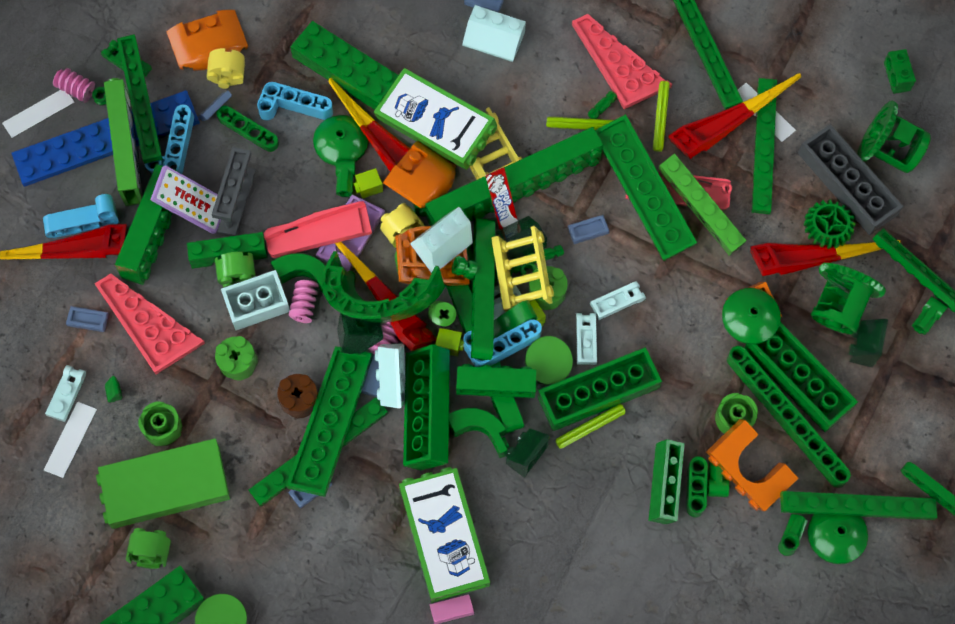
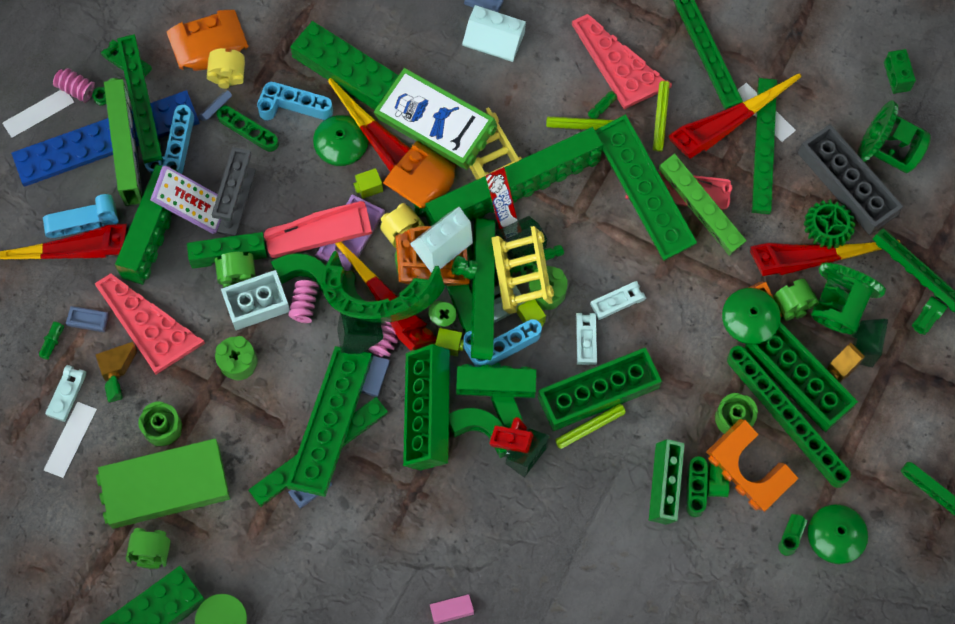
(51, 340): none -> green axle
(116, 360): none -> pearl gold slope
(287, 393): reddish brown brick -> none
(345, 172): green piece -> none
(391, 375): light aqua slope -> none
(444, 534): brick -> none
(512, 438): none -> red plate
(514, 317): green beam -> none
(550, 359): bright green piece -> none
(588, 229): sand blue tile -> none
(795, 300): none -> bright green brick
(845, 362): none -> pearl gold slope
(858, 505): green plate -> none

